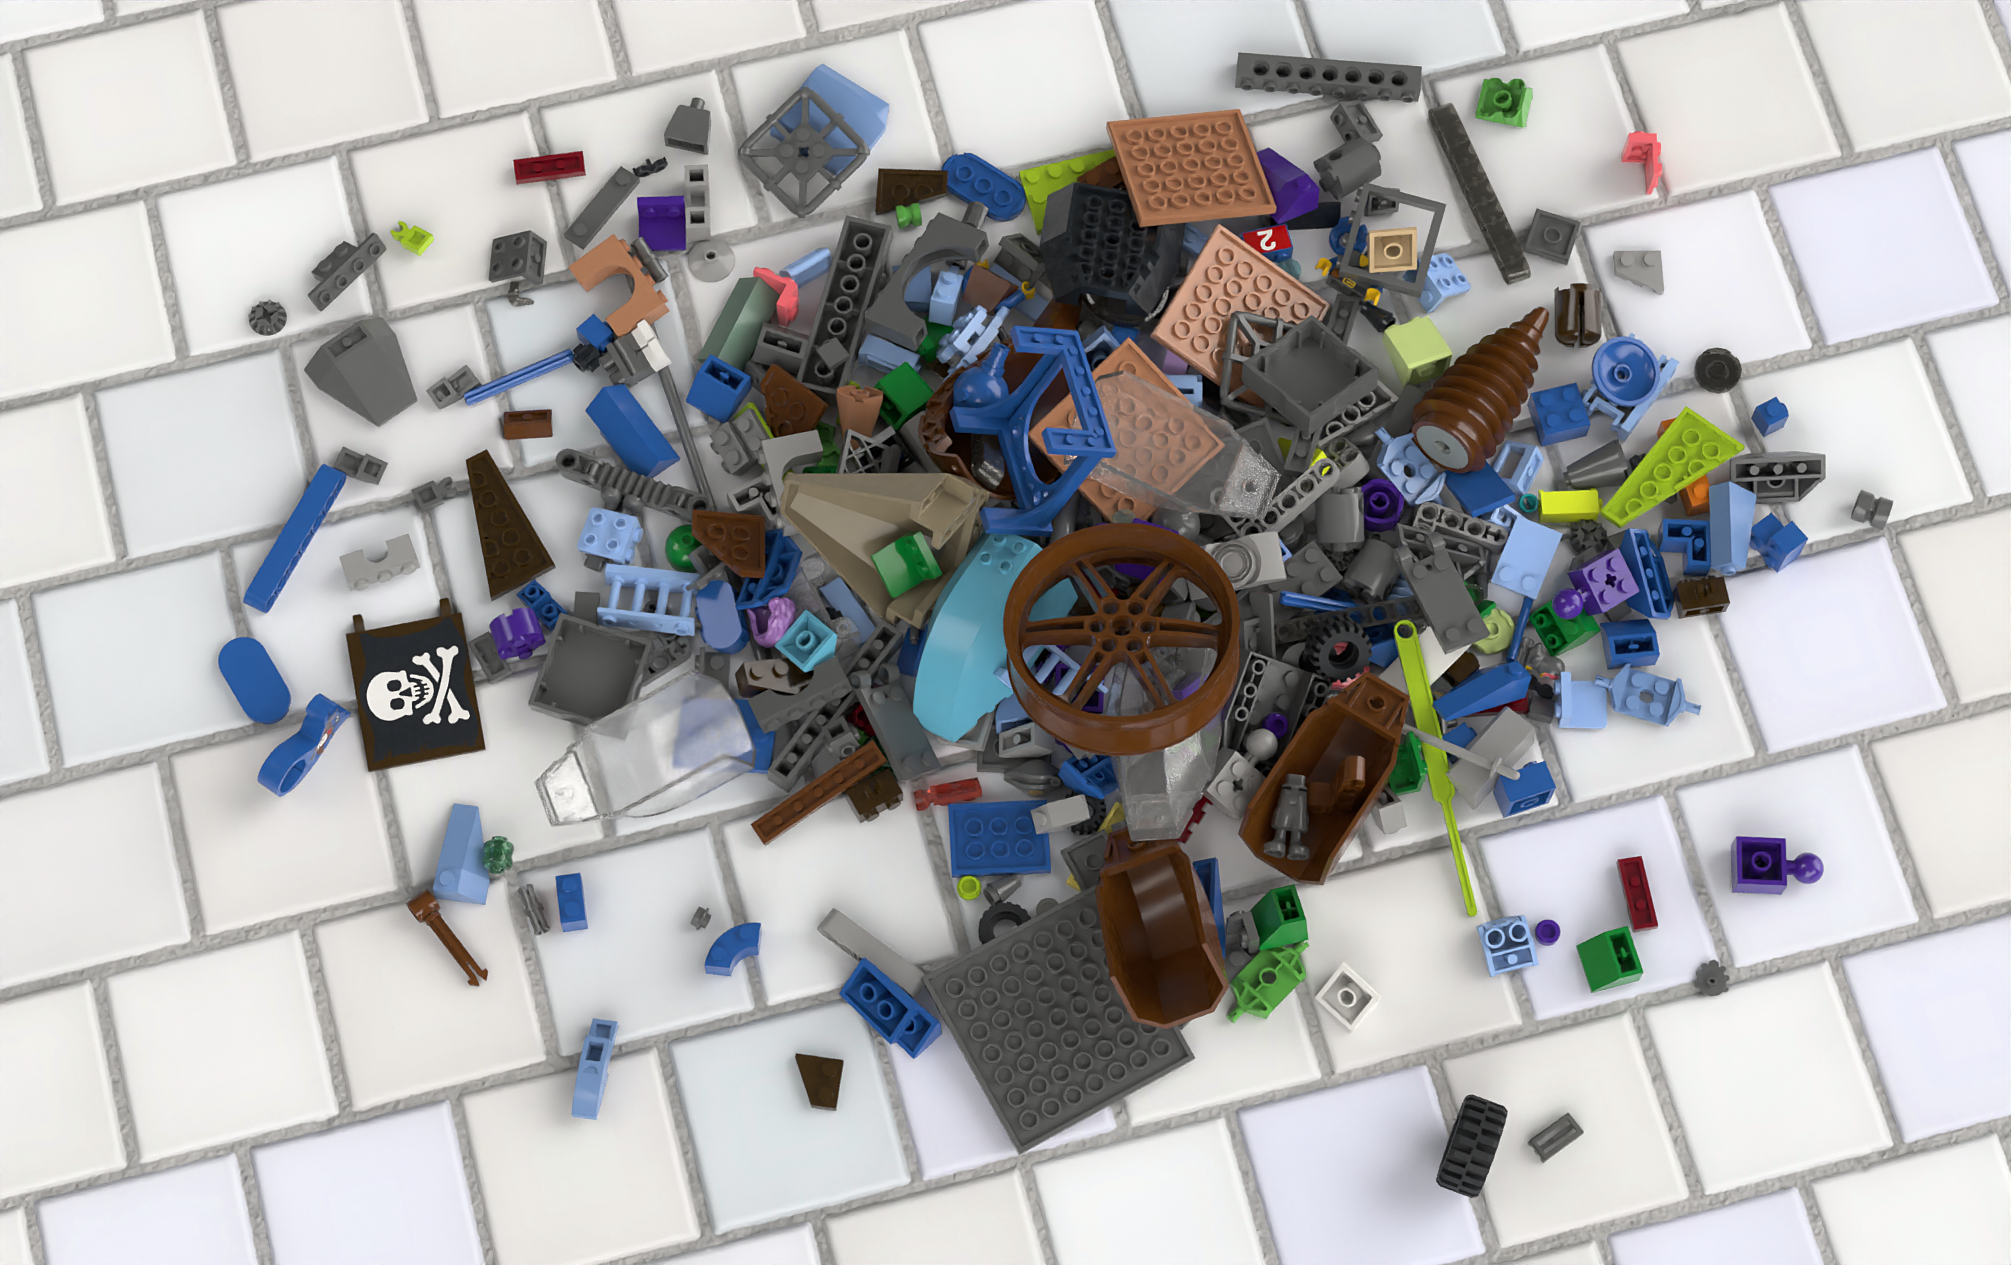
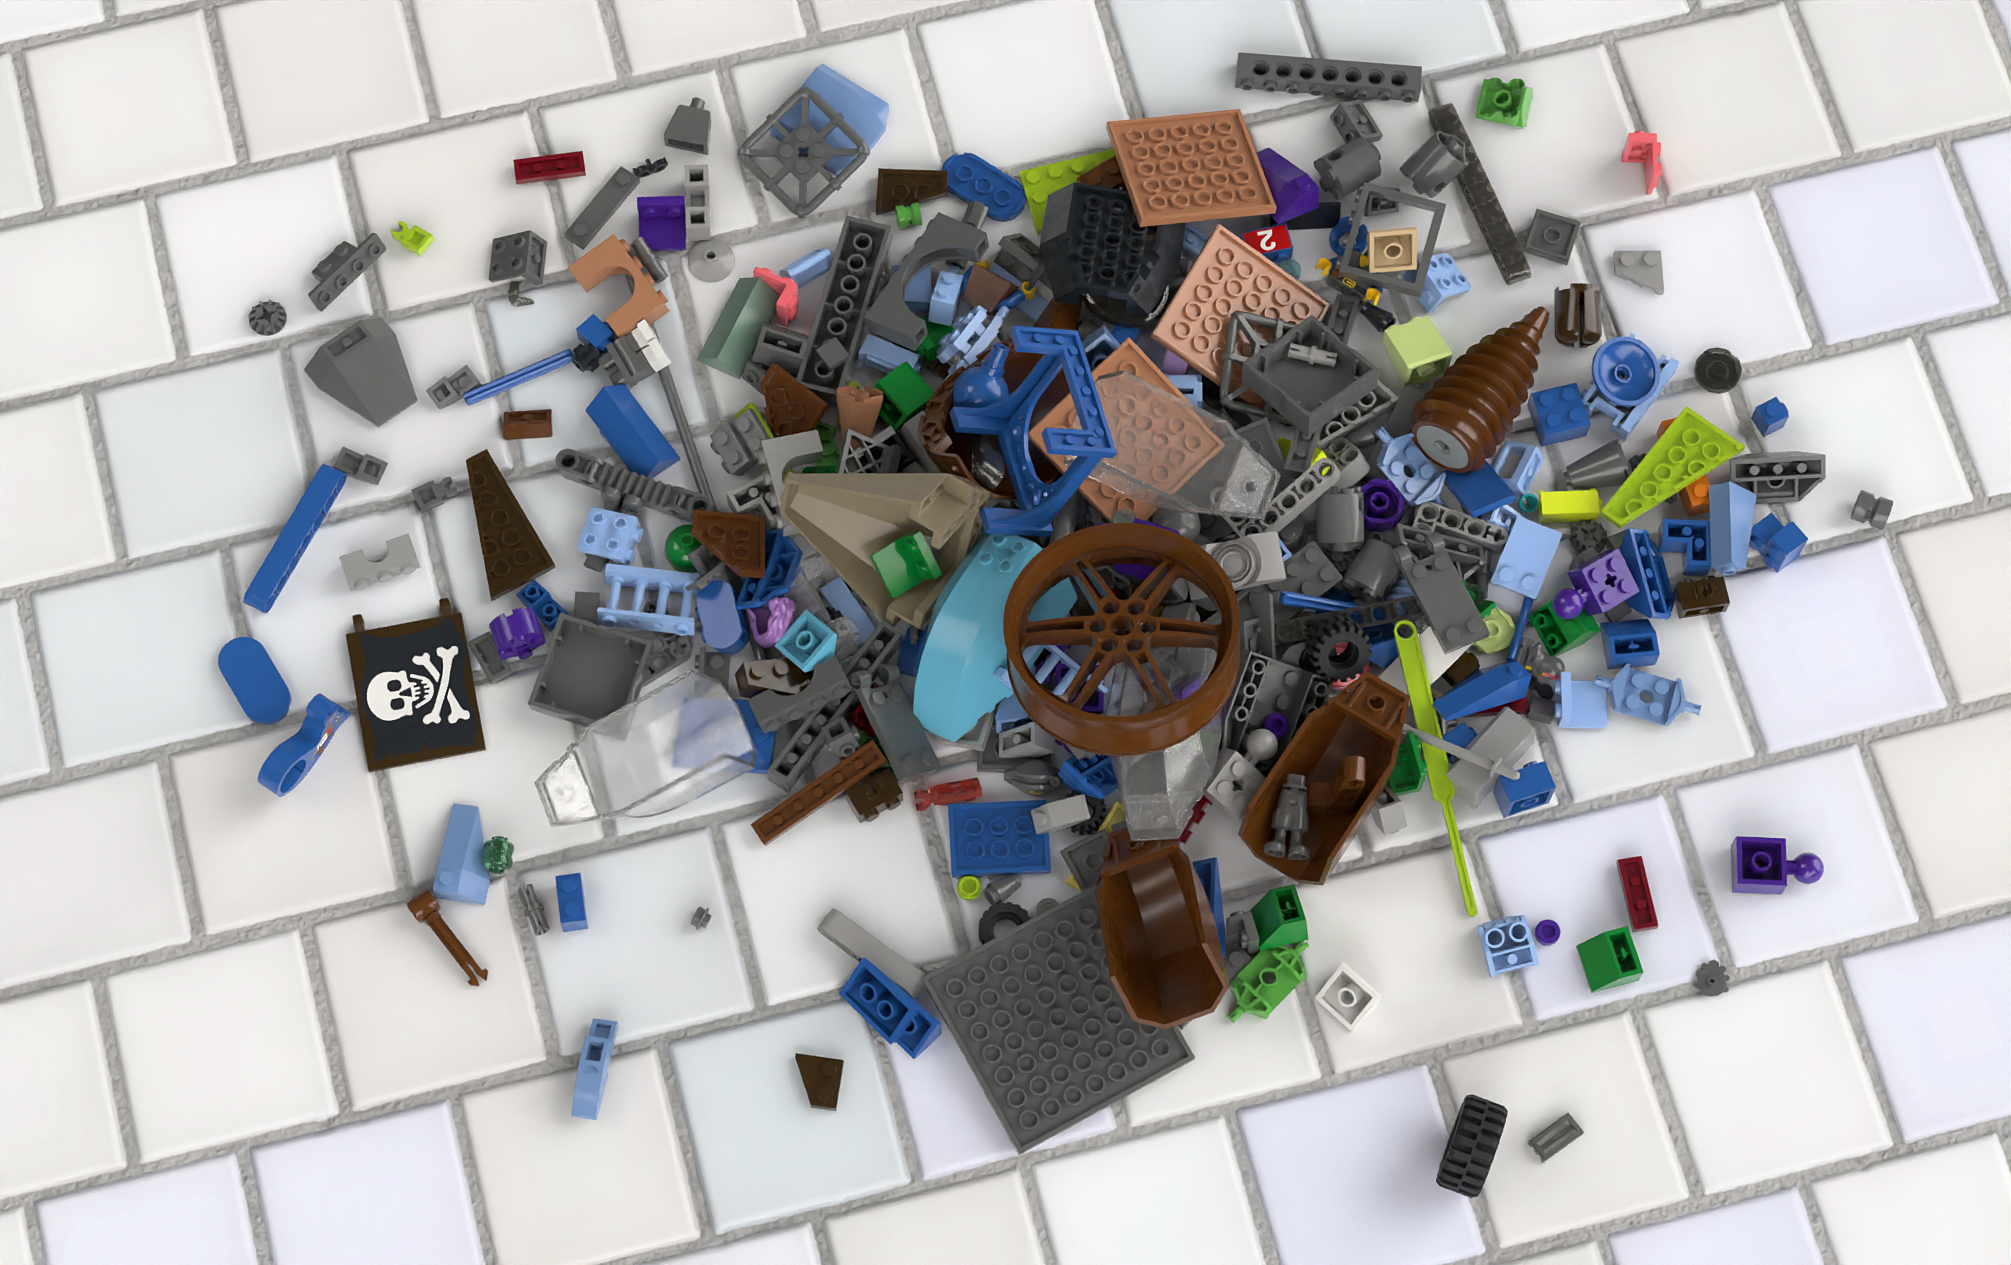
(718, 389): blue slope -> none
(732, 947): blue brick -> none
(1312, 355): none -> light grey pin
(1435, 163): none -> dark grey cylinder

